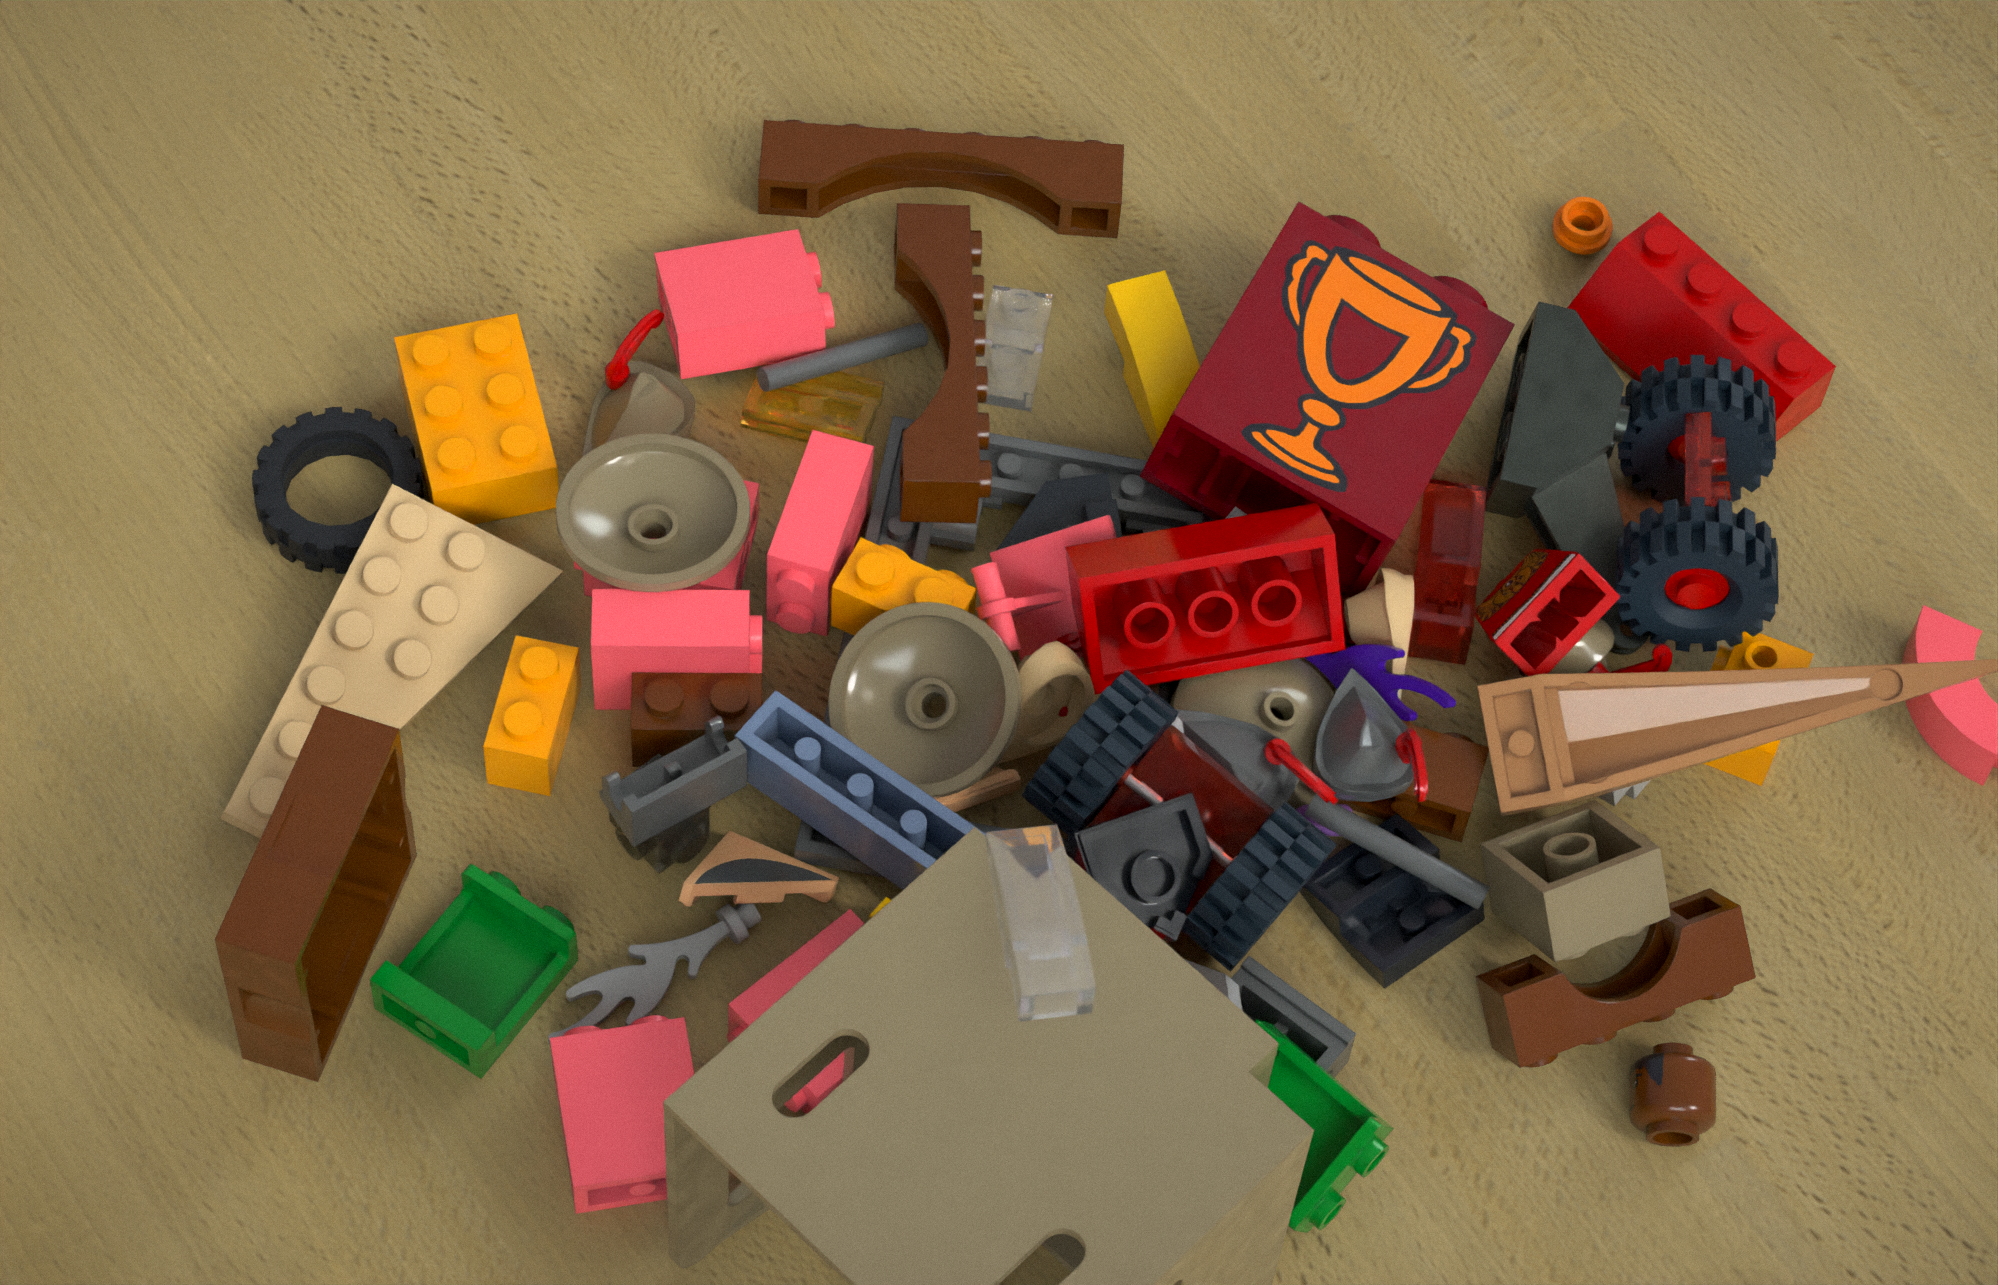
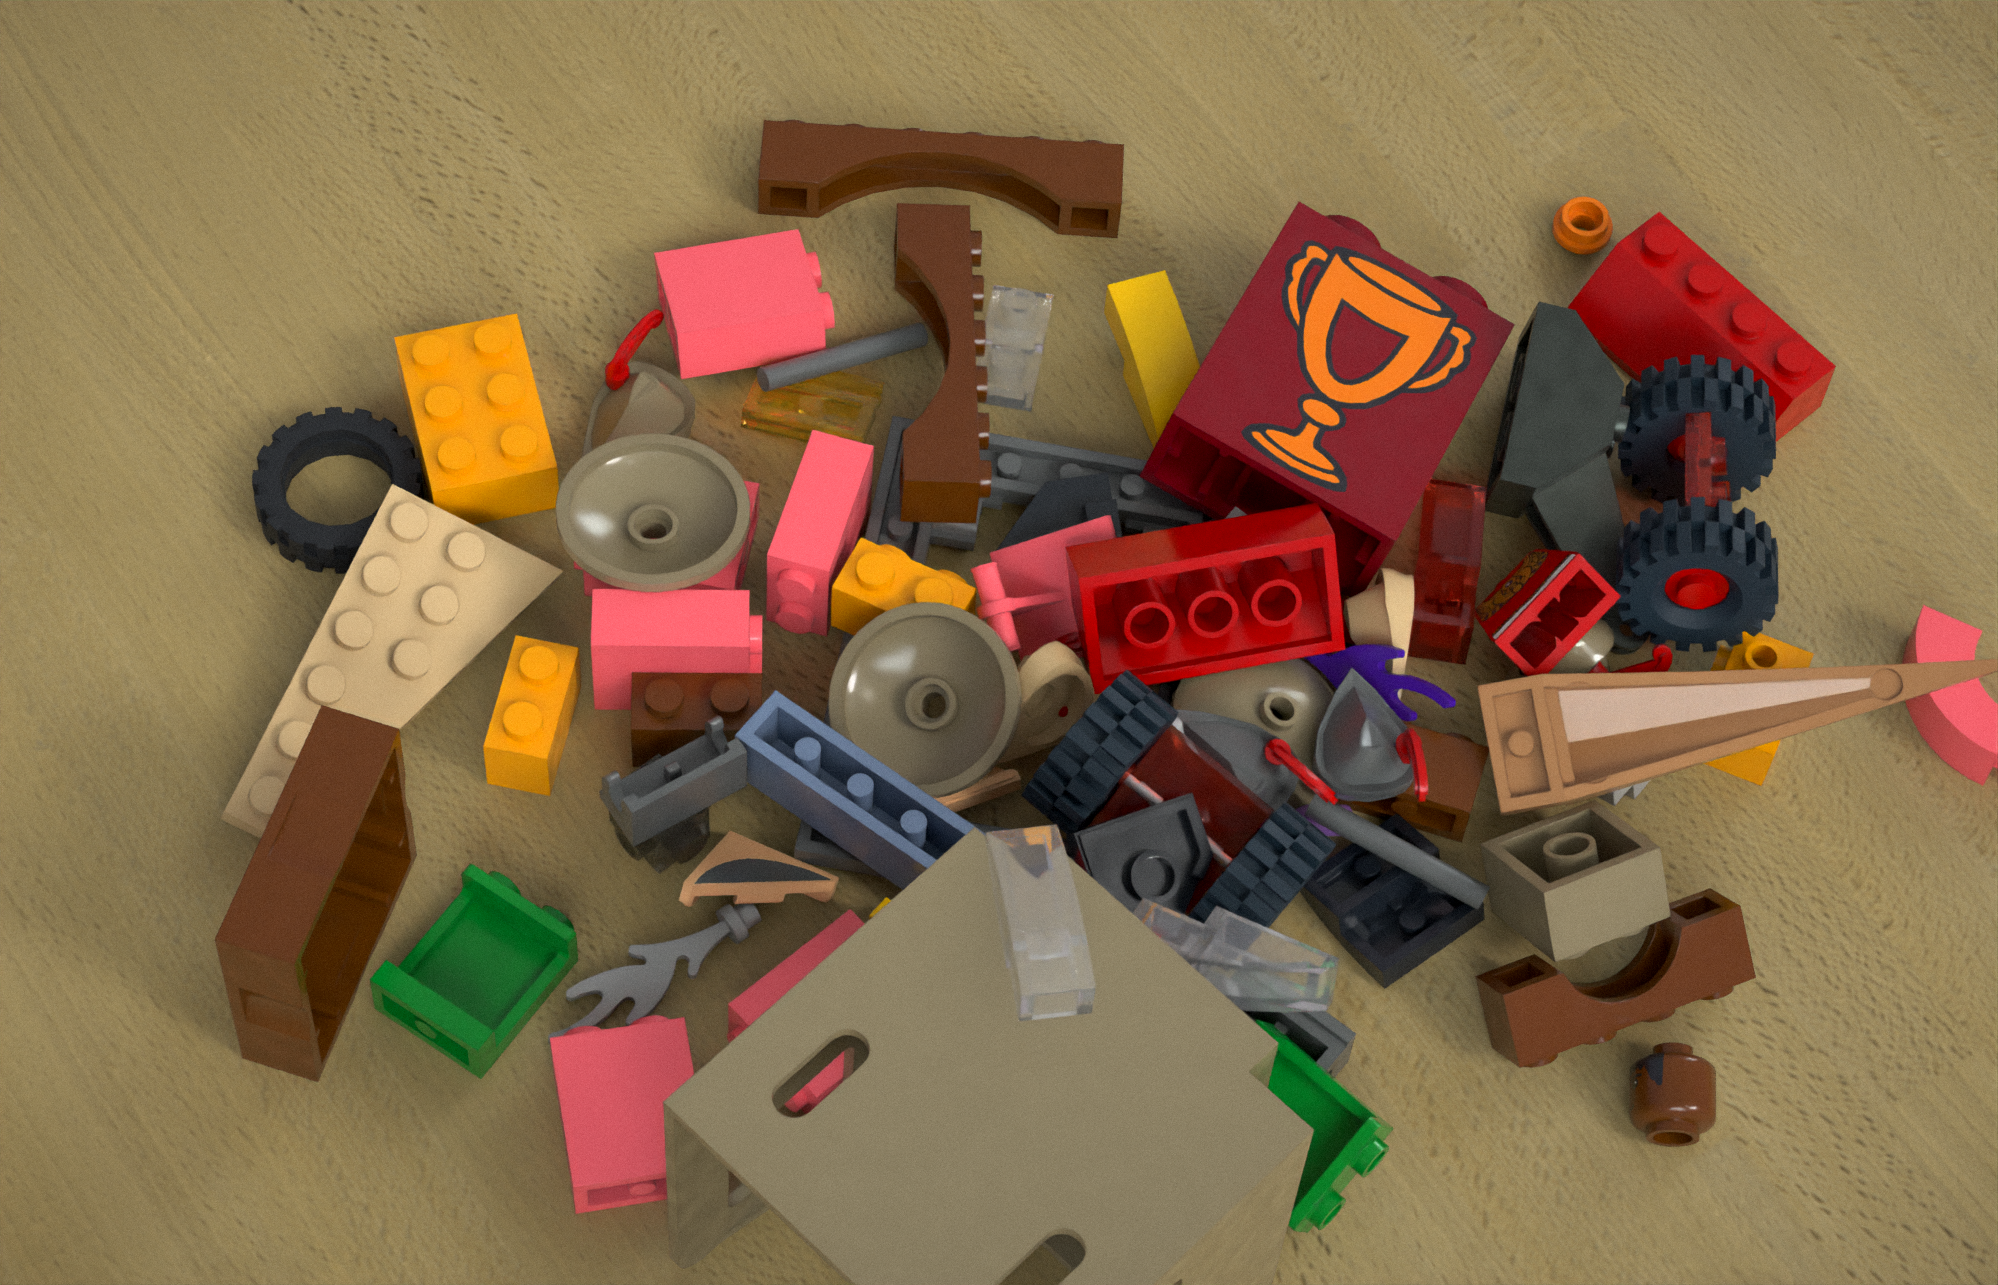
(1247, 960): none -> clear slope

